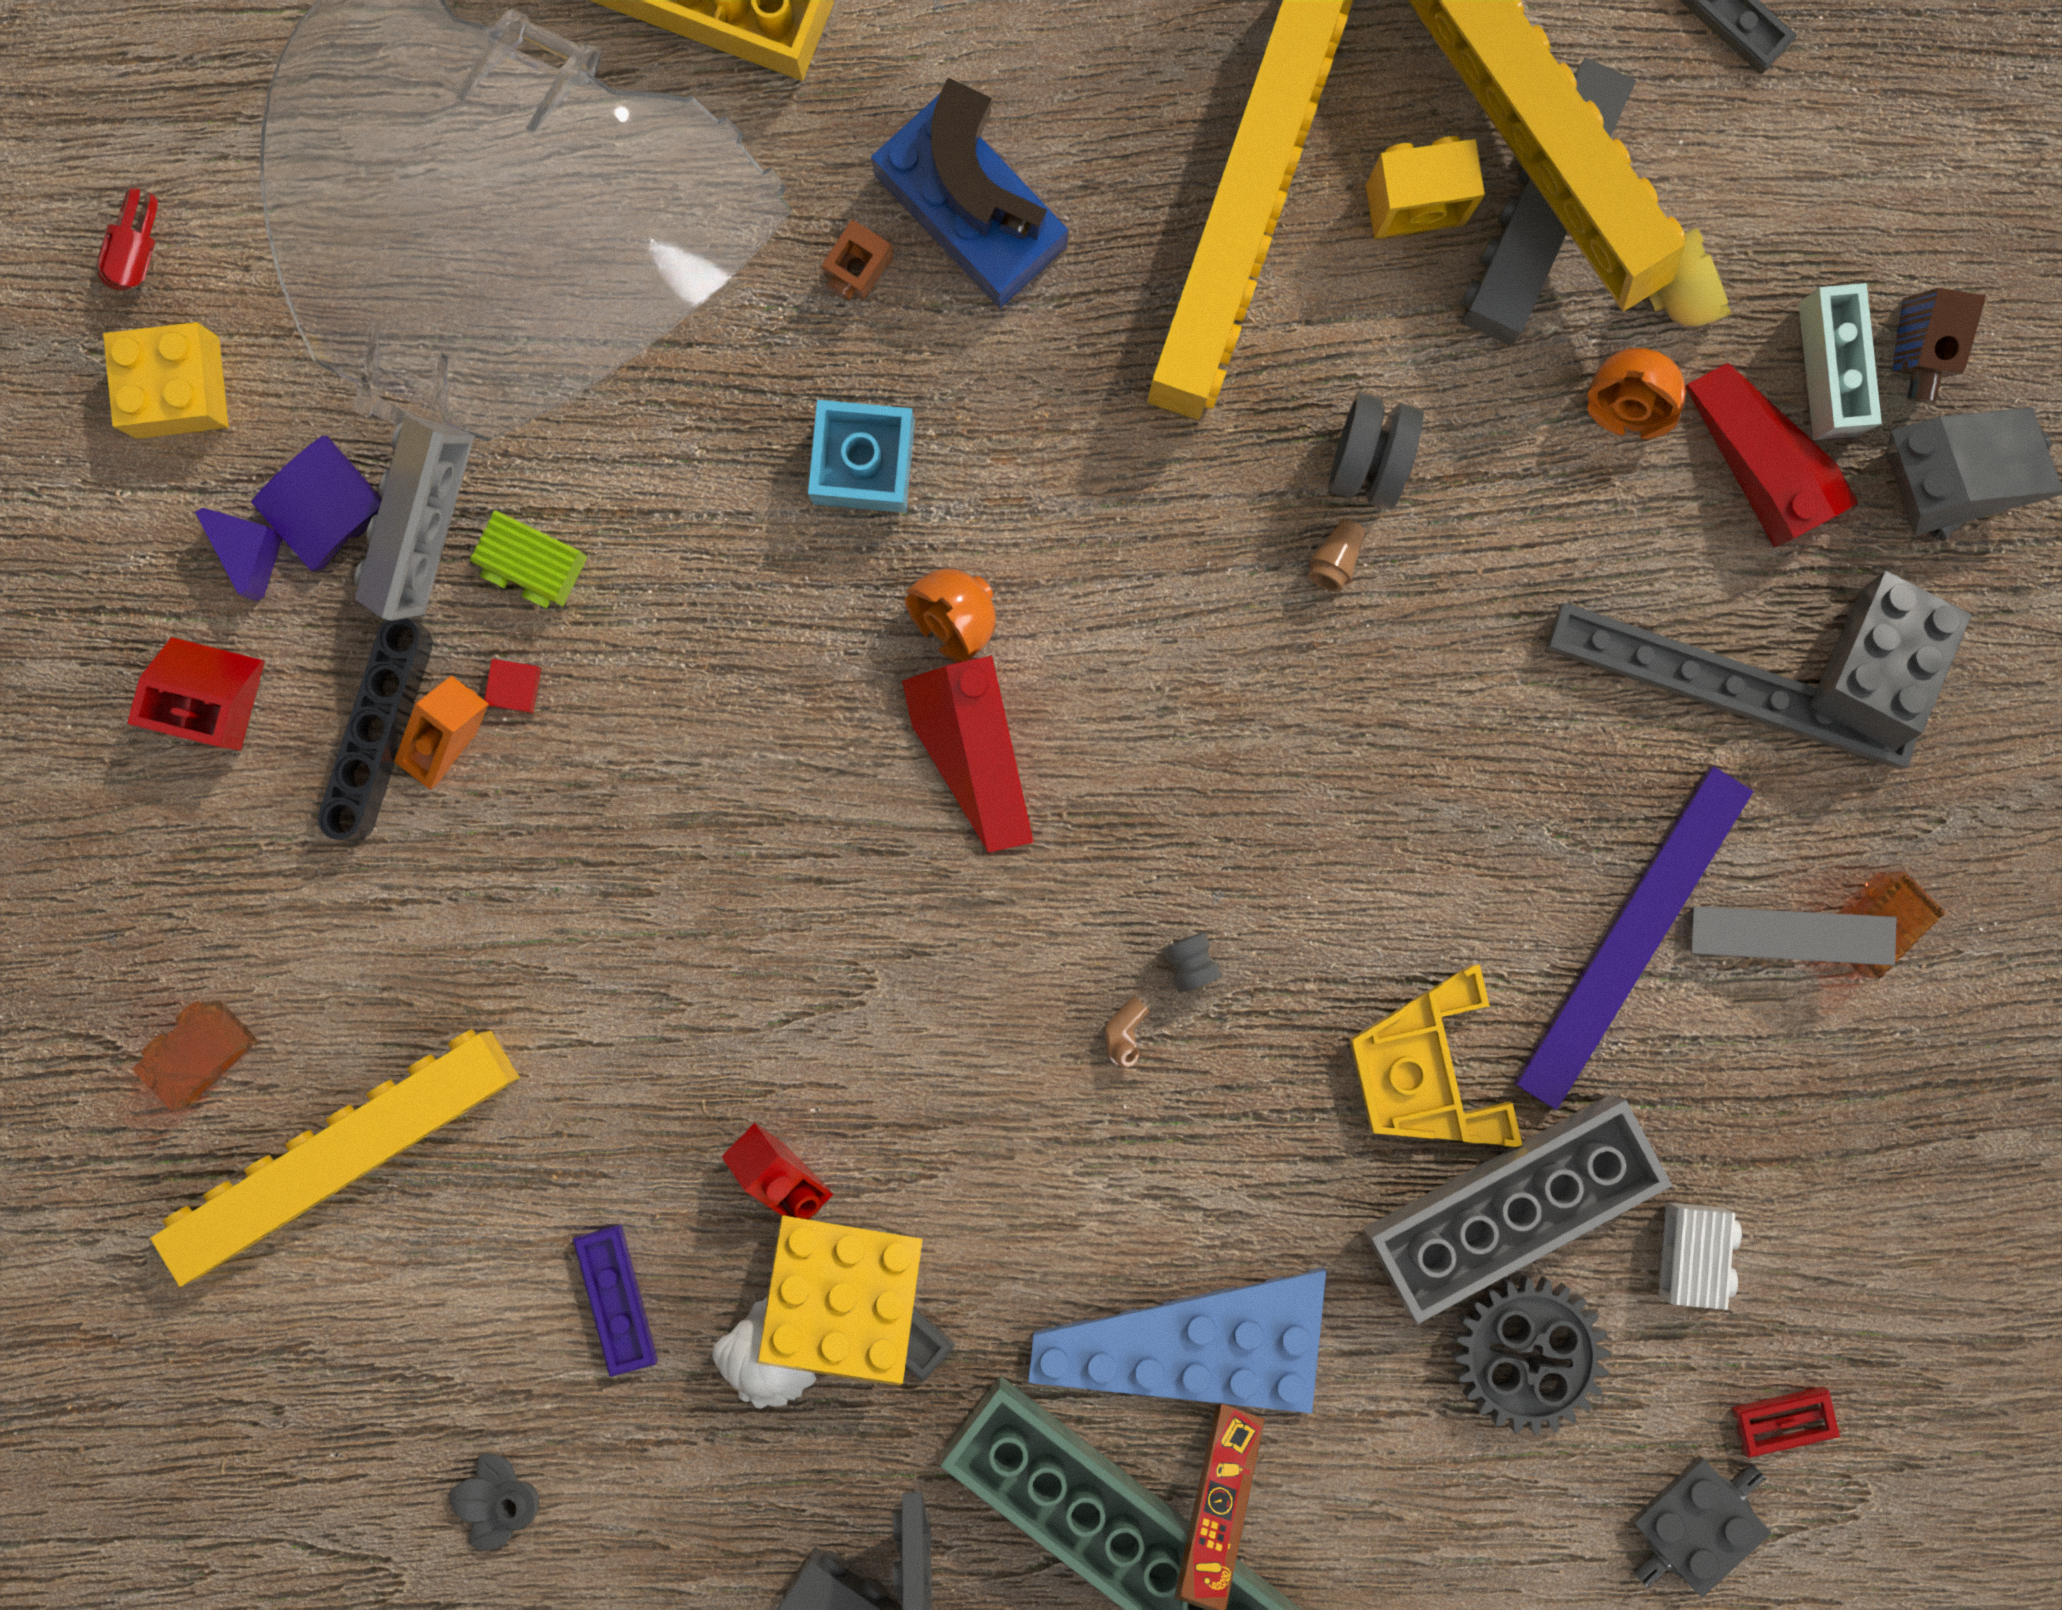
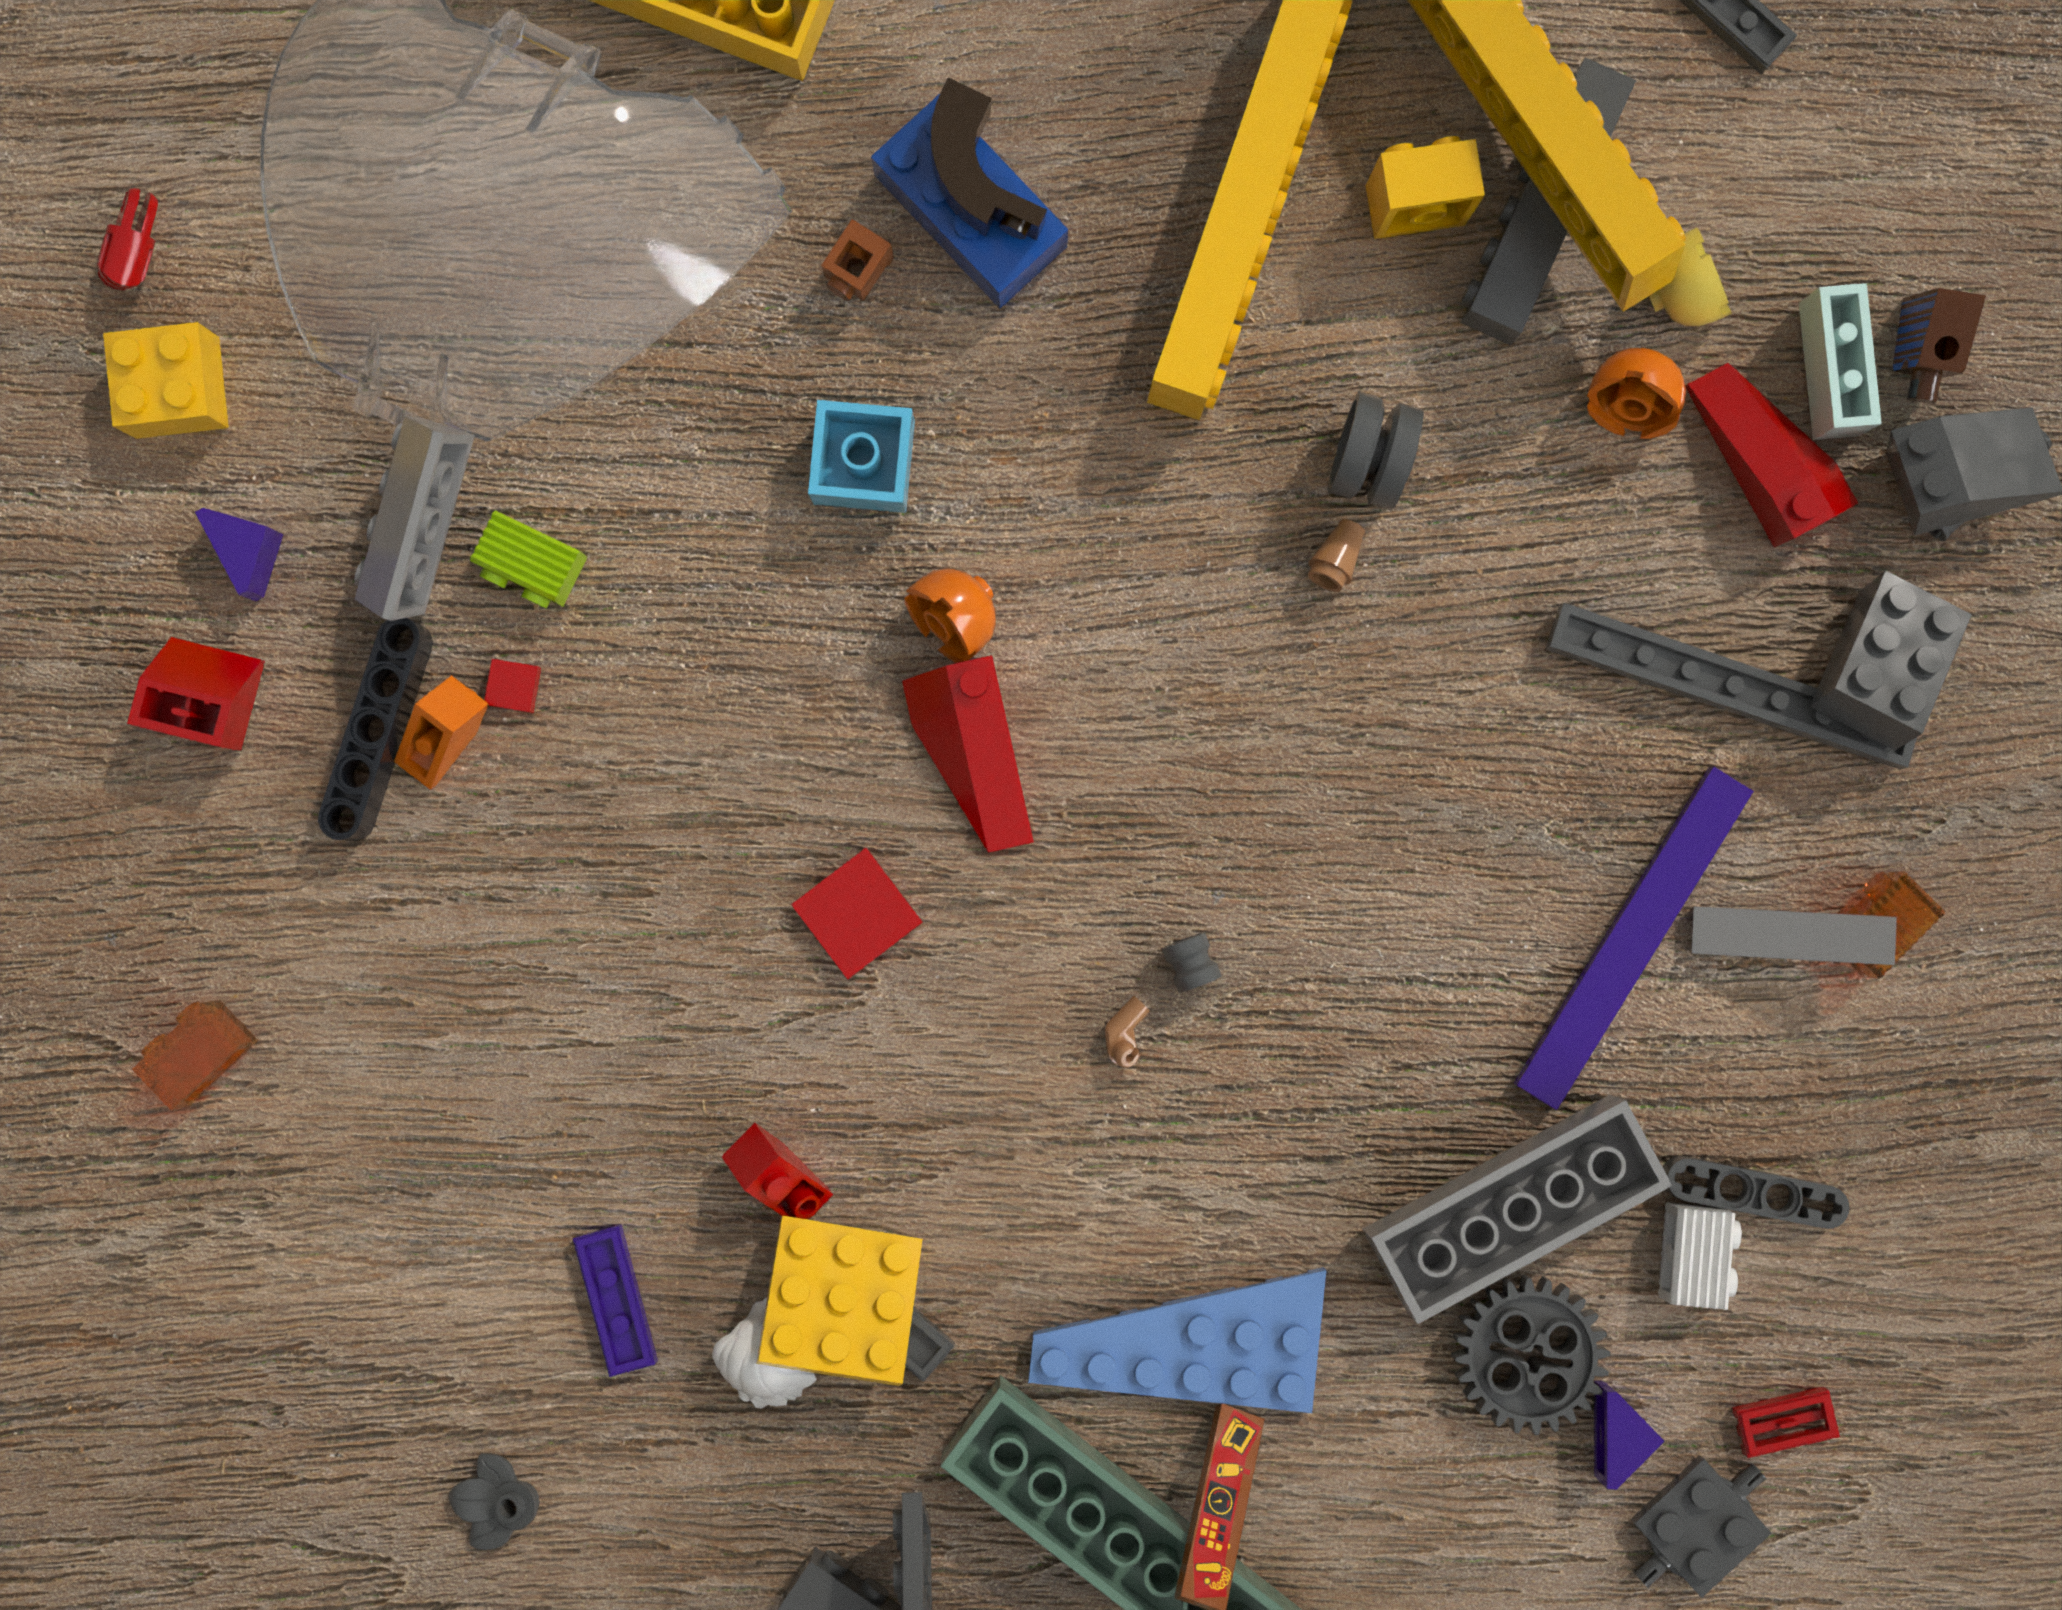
(318, 503): dark purple slope -> none
(334, 1157): yellow brick -> none
(857, 913): none -> red tile
(1410, 1072): yellow wing -> none
(1620, 1438): none -> dark purple slope
(1755, 1187): none -> dark grey beam

